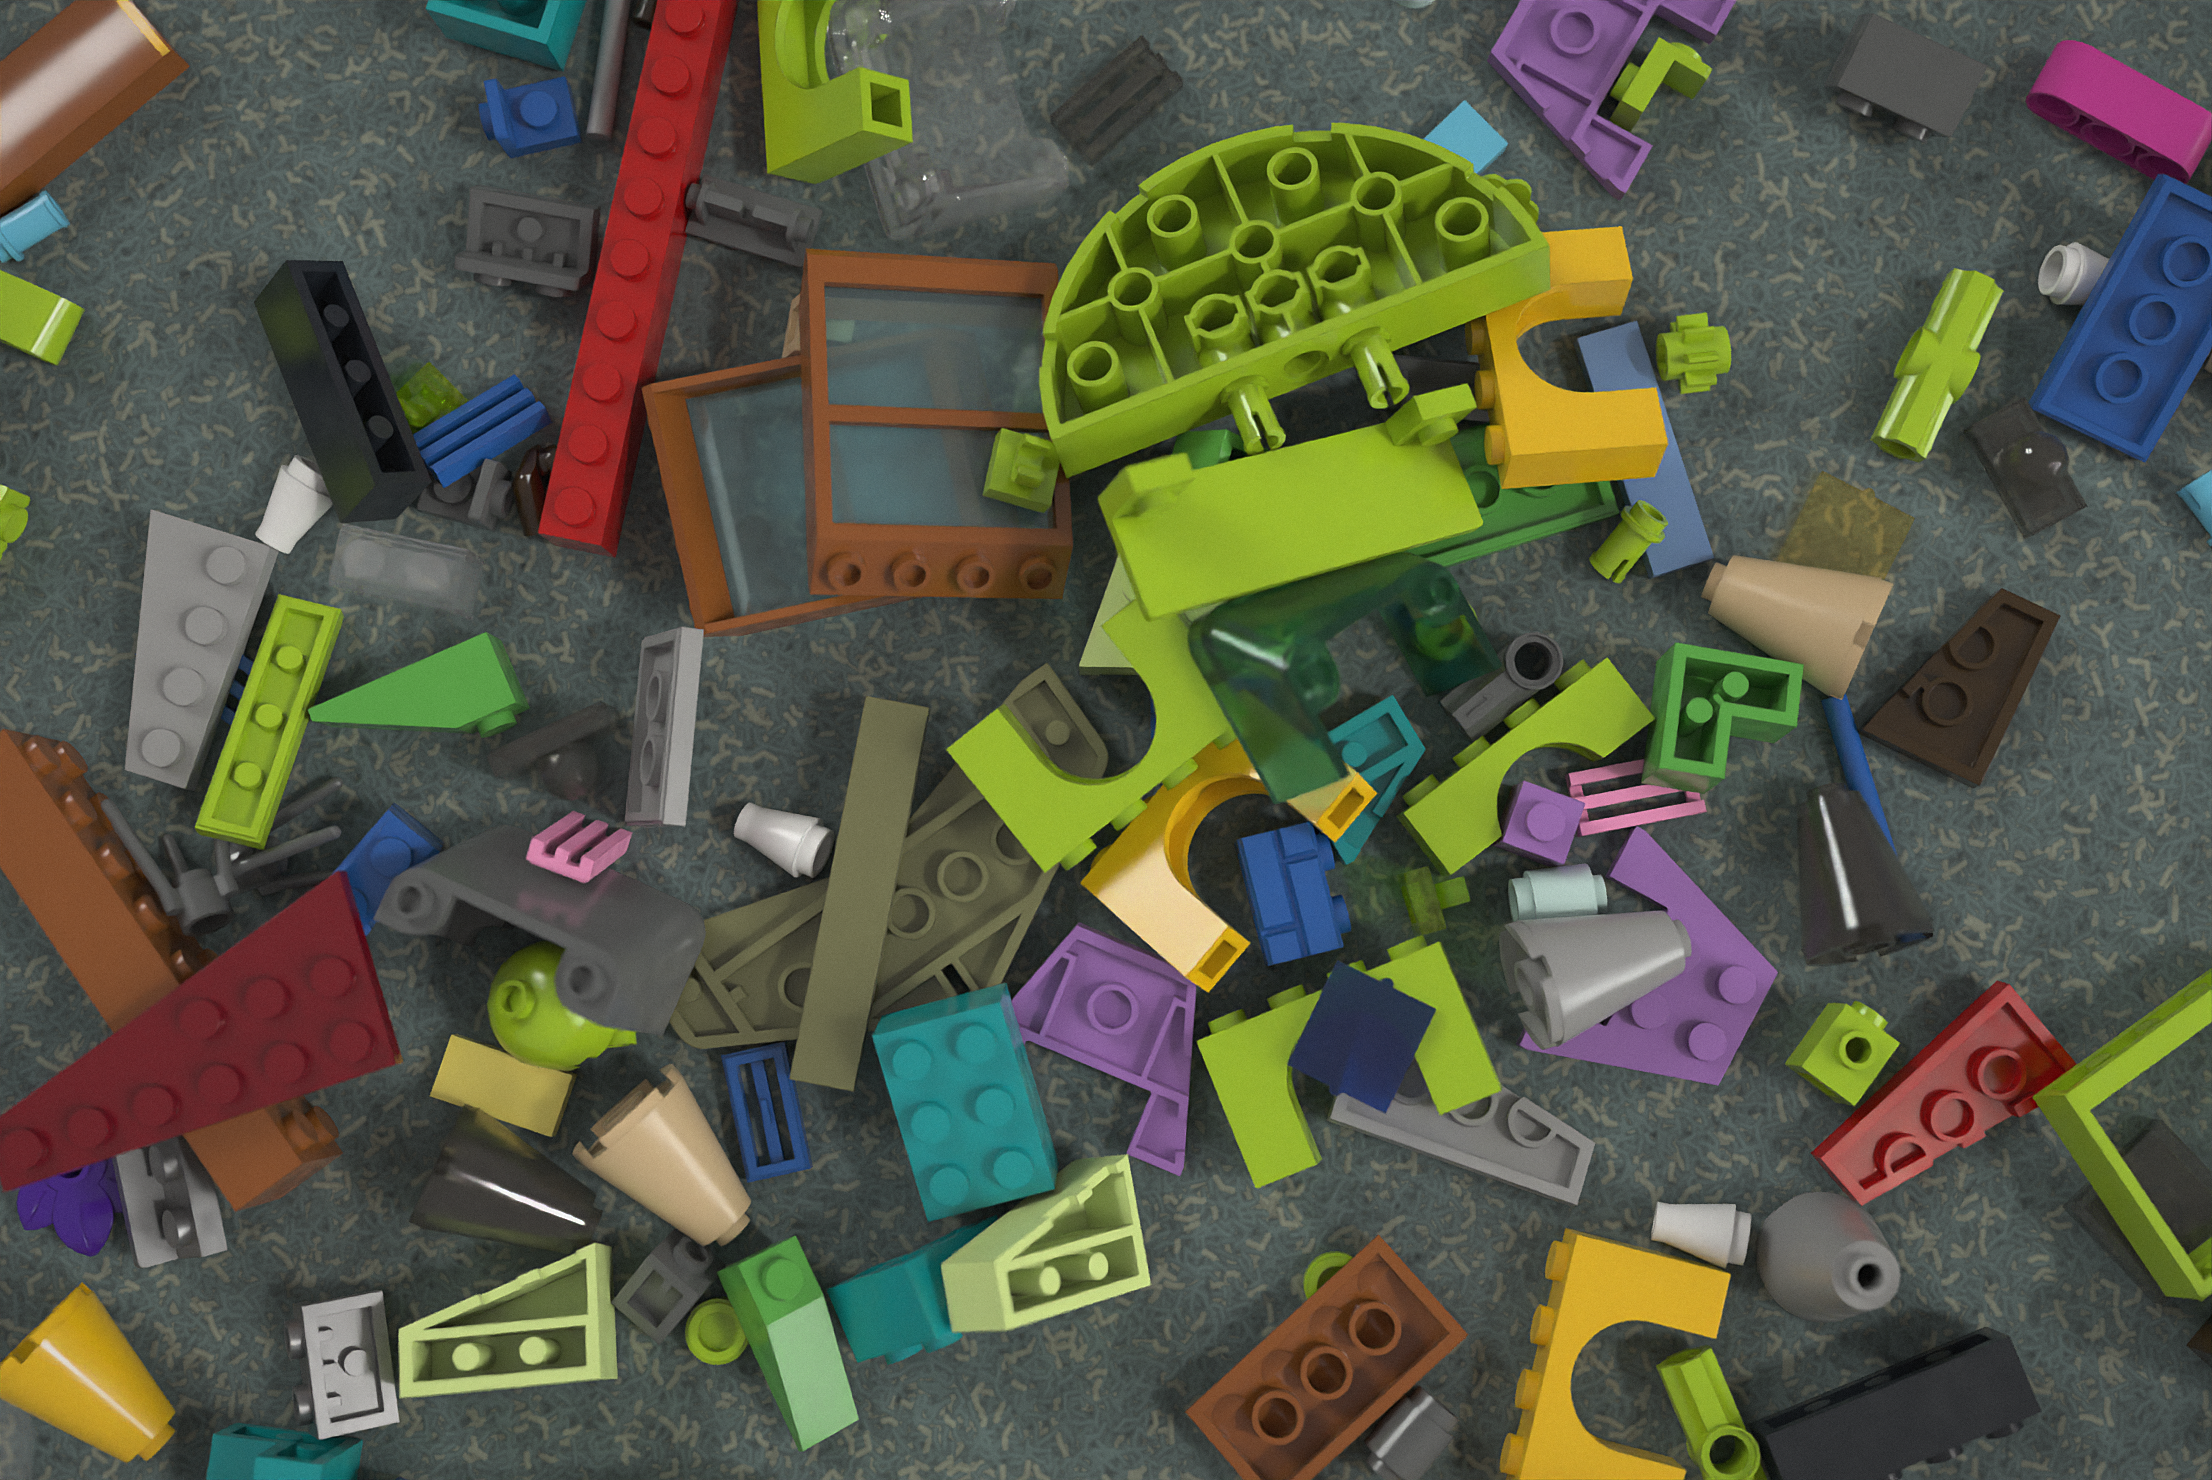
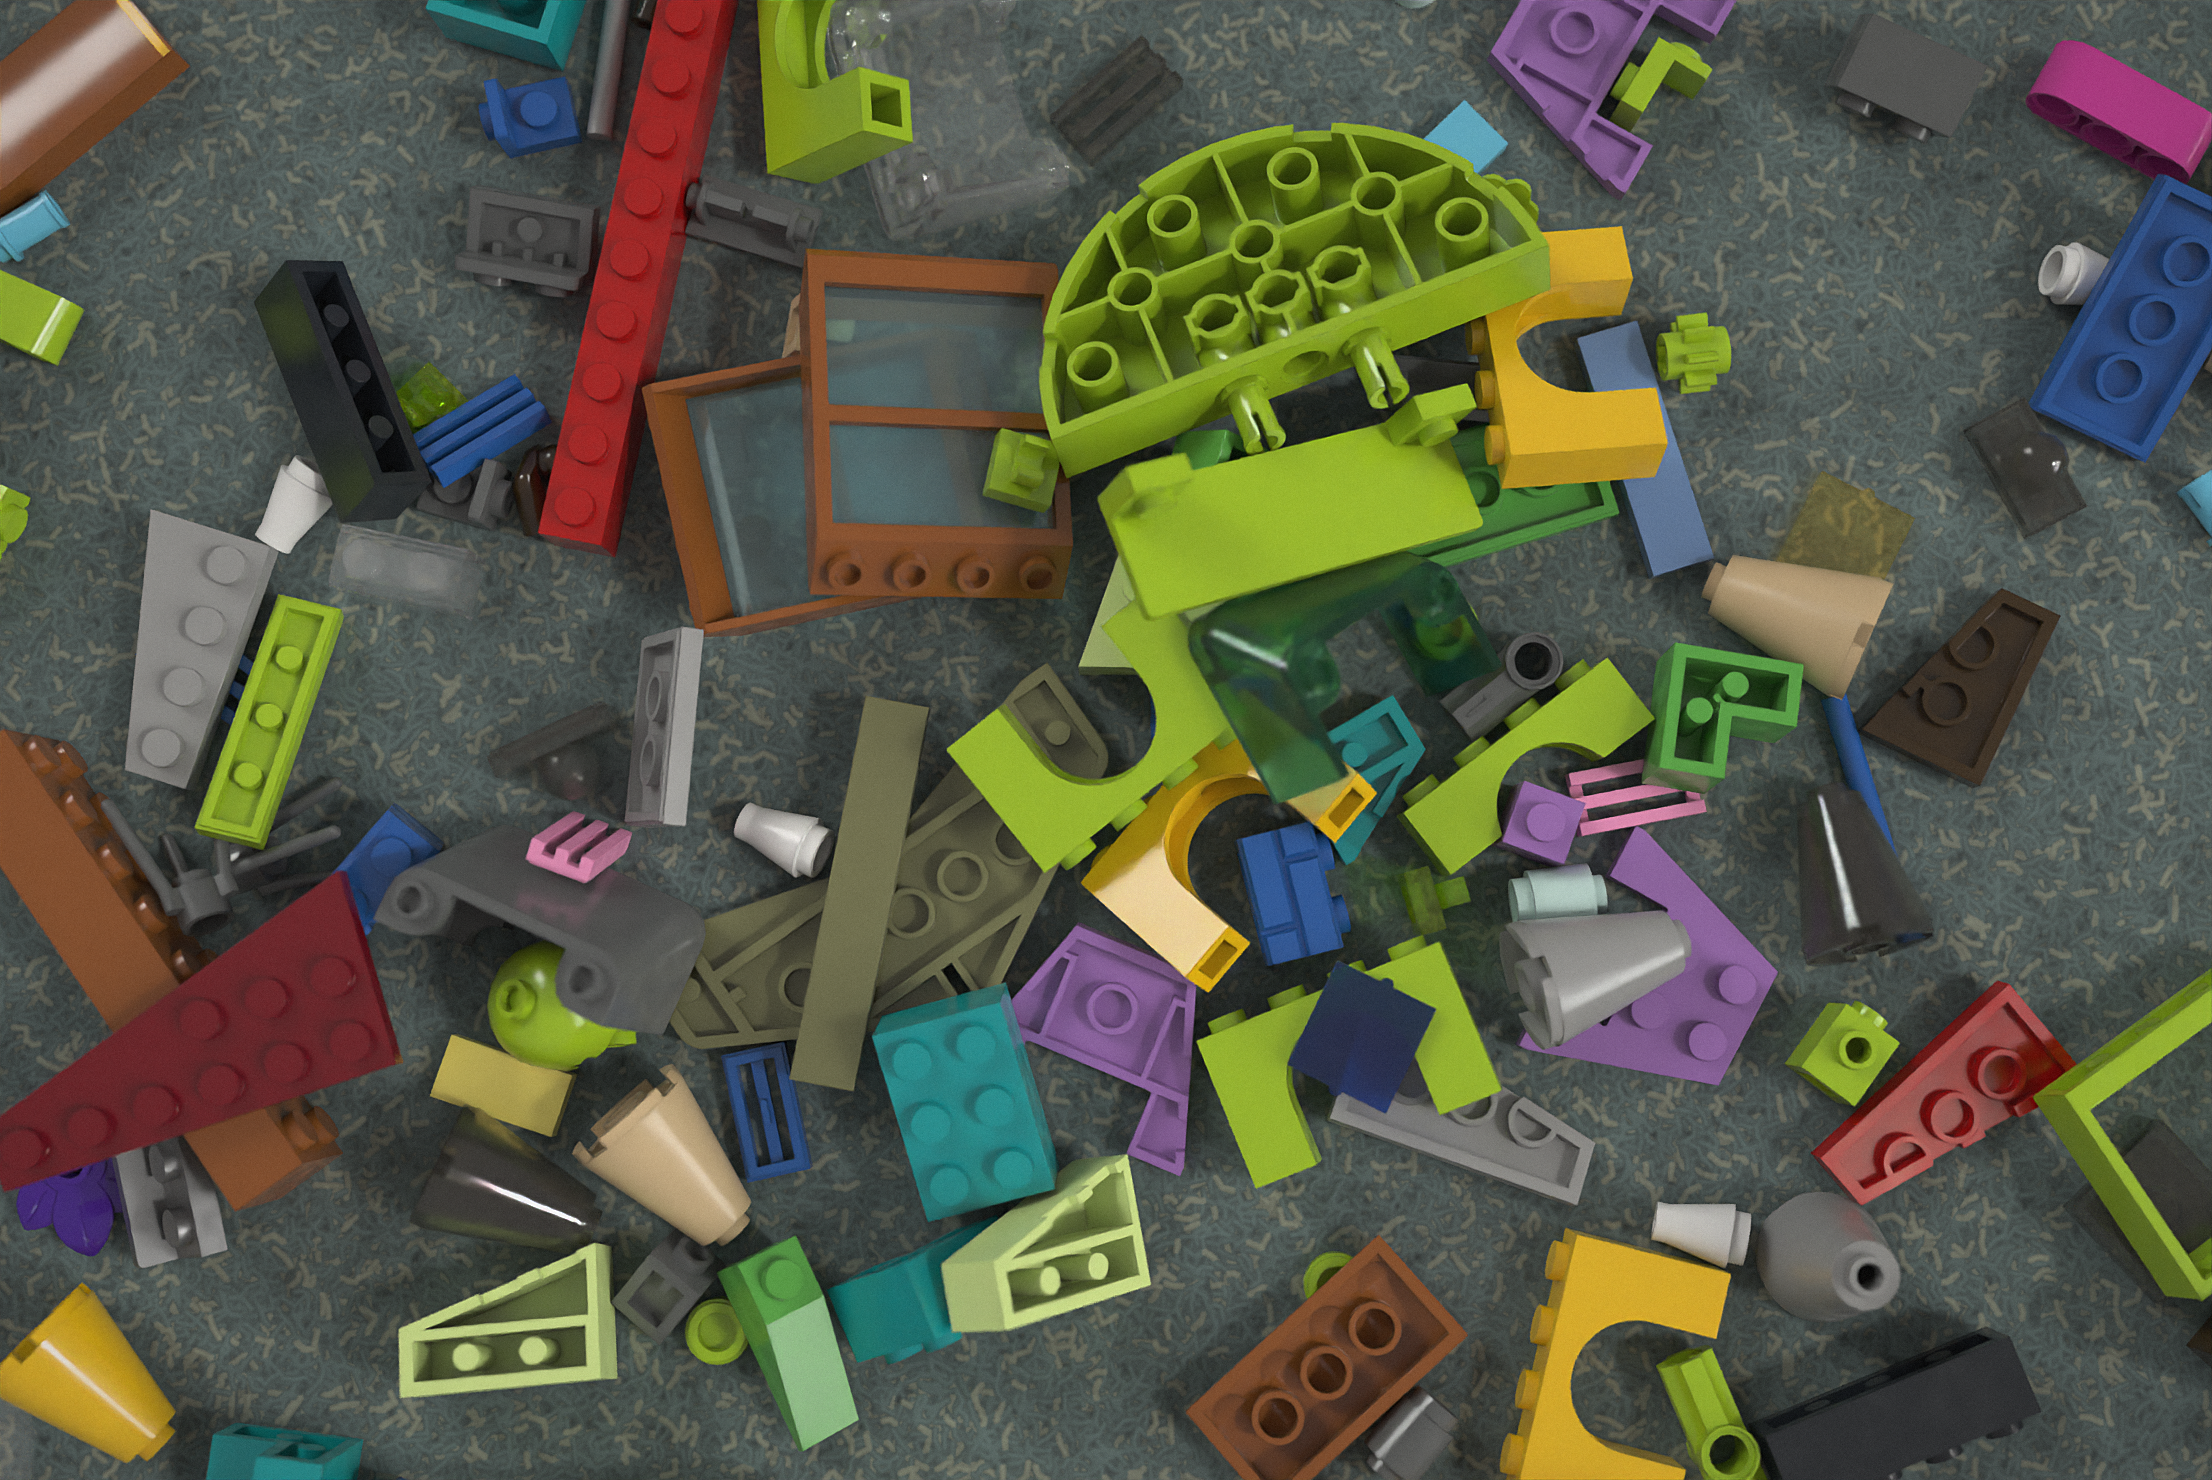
(342, 1364): flat silver bracket -> none
(449, 692): bright green slope -> none
(1629, 540): lime pin -> none
(1937, 365): lime piece -> none

